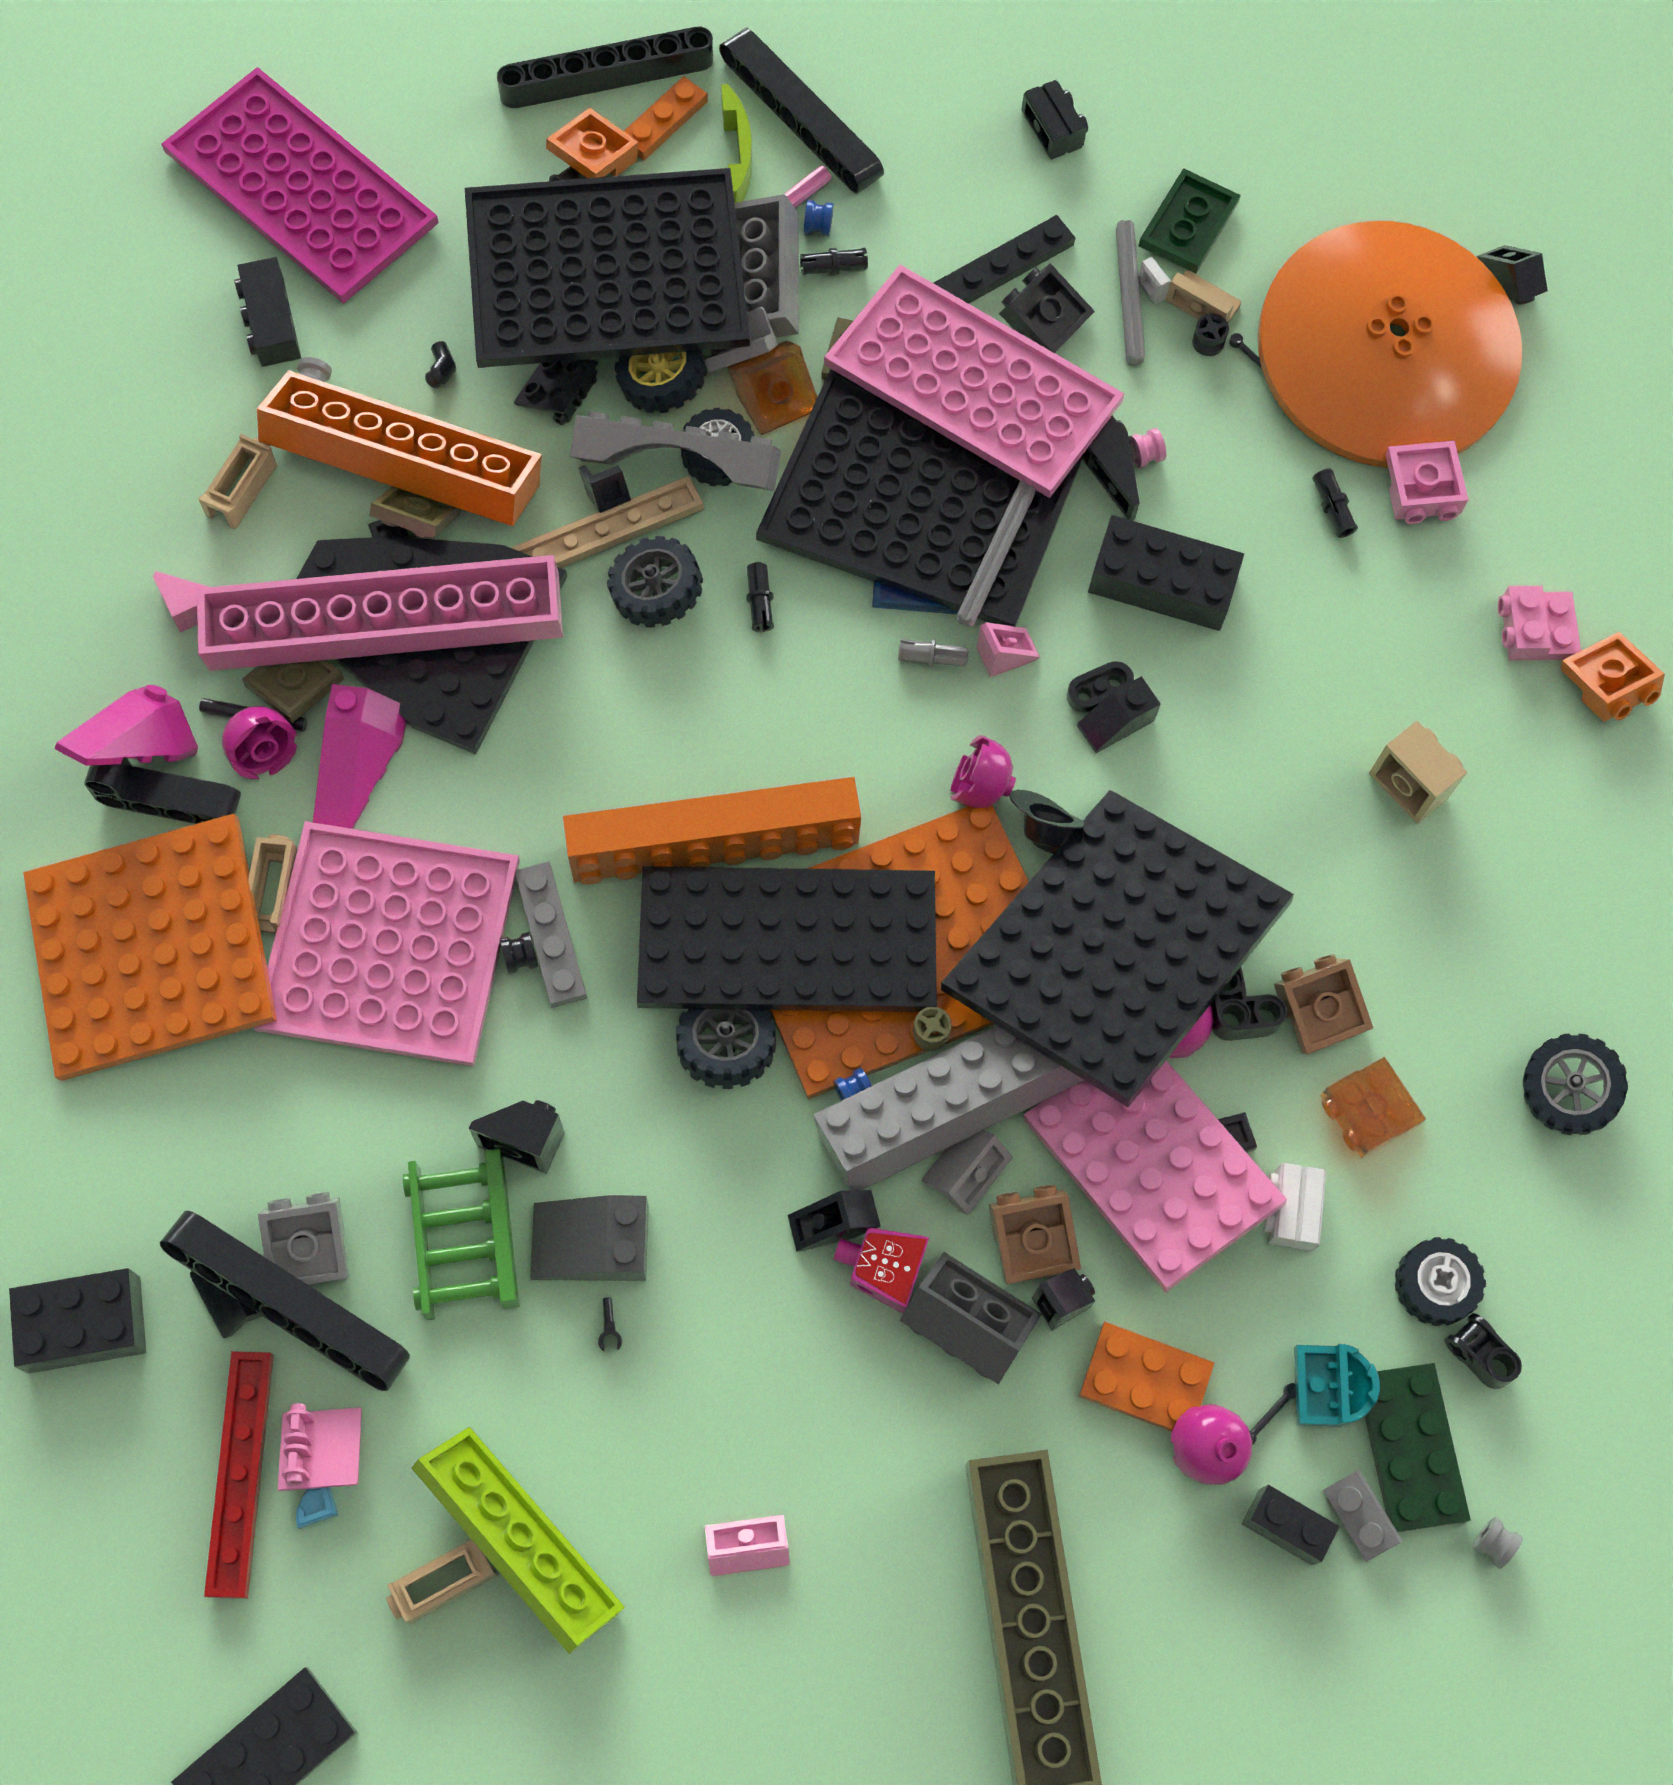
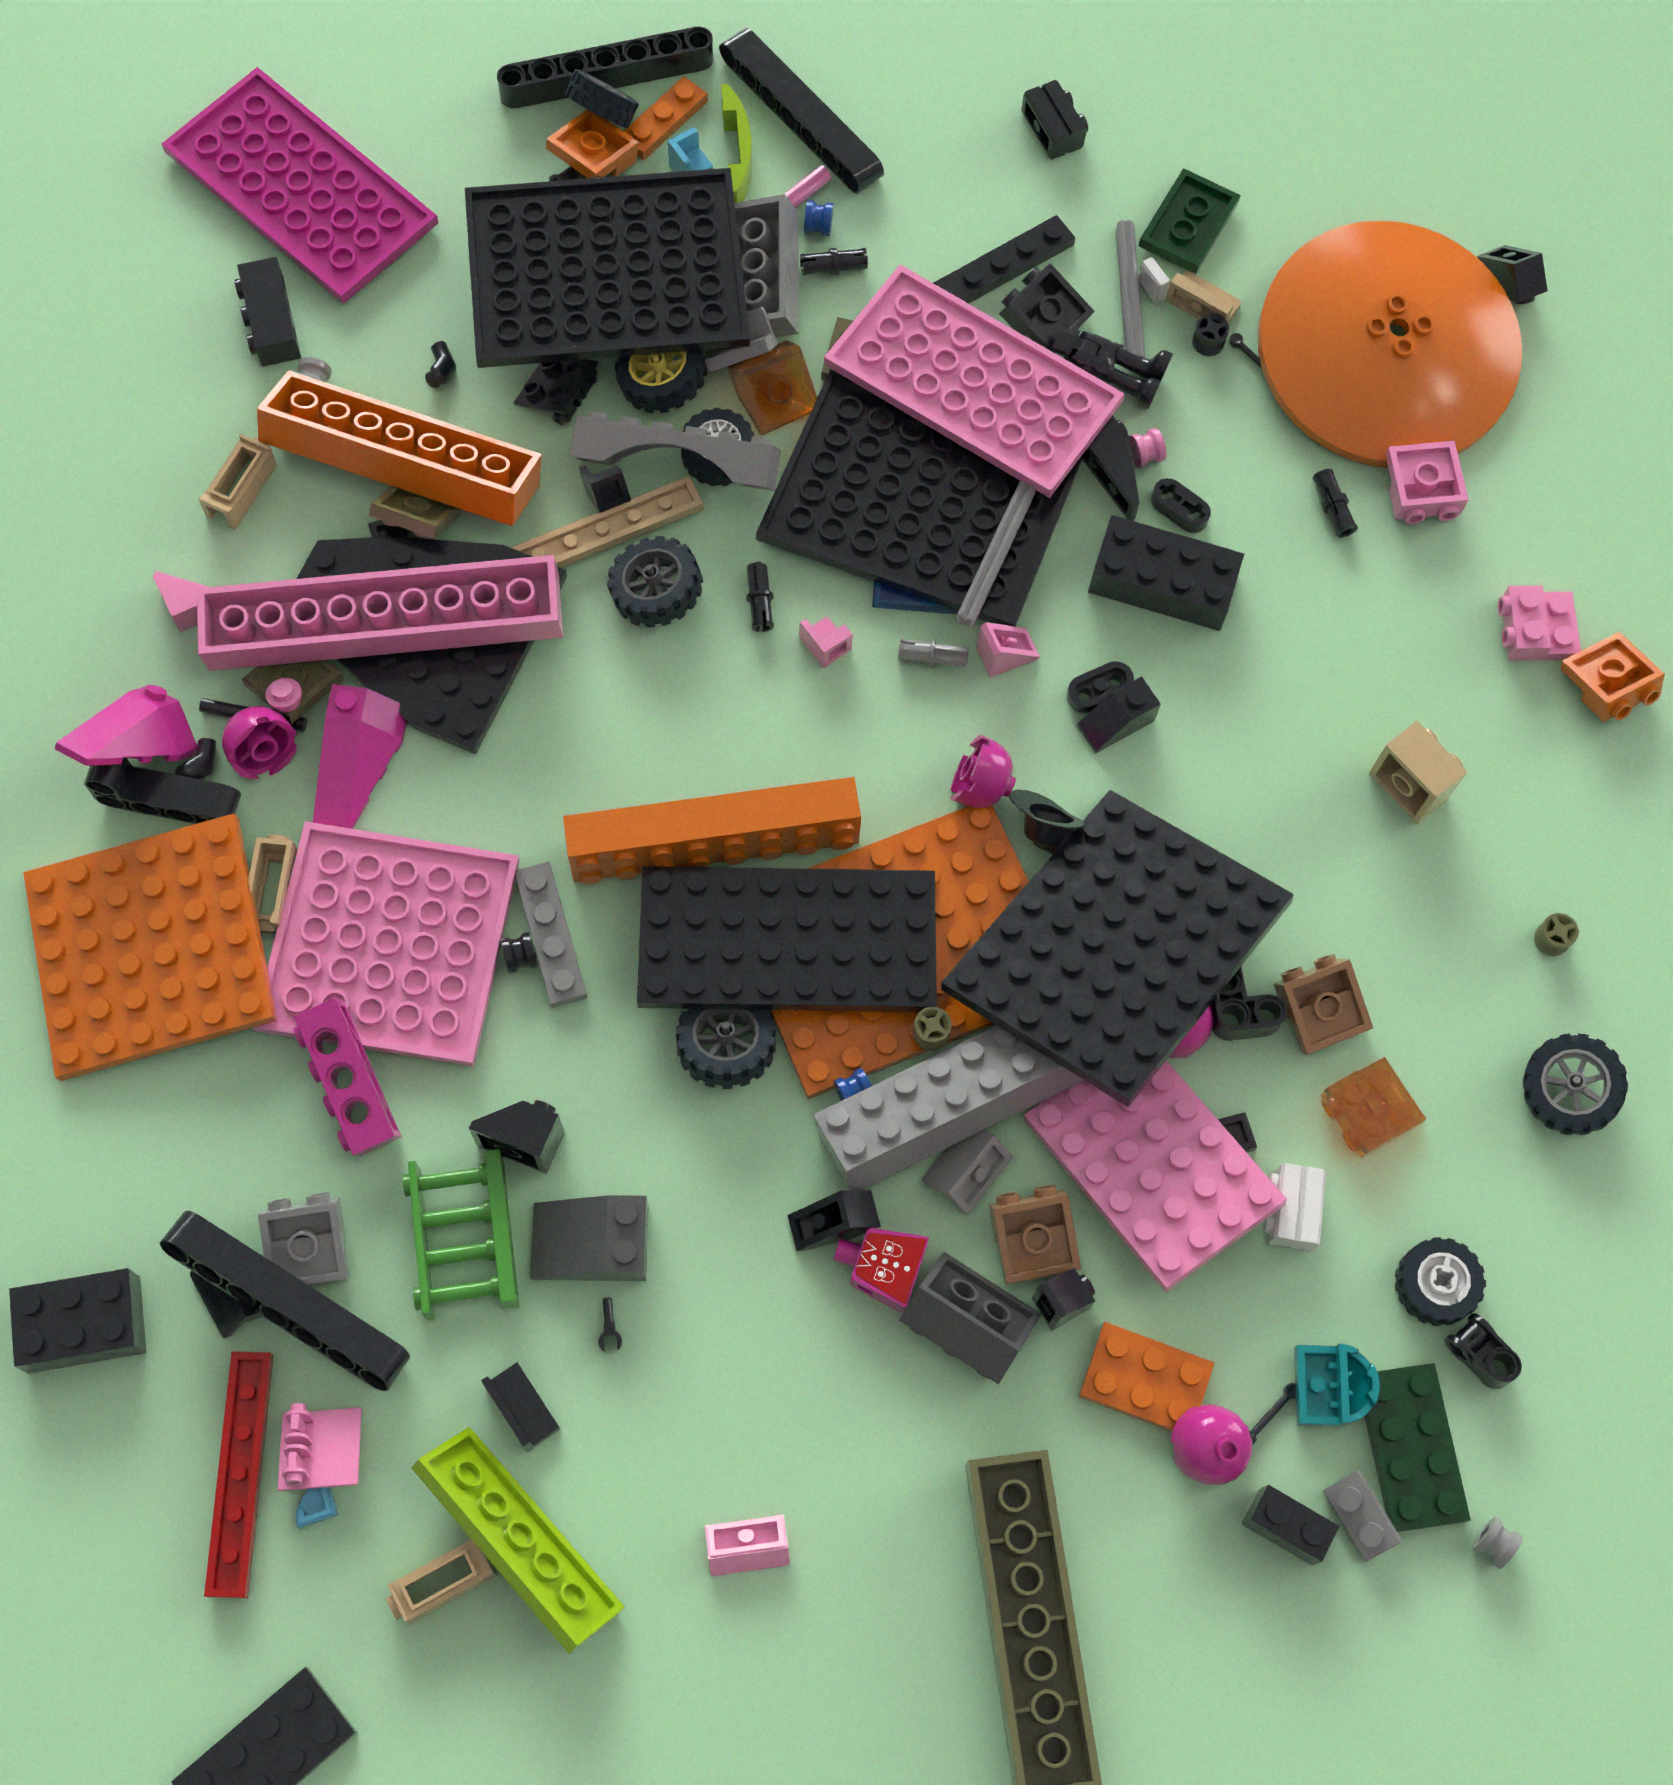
(202, 764): none -> black arm
(284, 694): none -> bright pink plate
(379, 1126): none -> dark pink brick
(521, 1406): none -> black panel
(601, 98): none -> black wheel
(685, 152): none -> medium azure panel
(826, 640): none -> bright pink panel
(1099, 355): none -> black piece
(1180, 505): none -> black beam
(1558, 926): none -> olive wheel

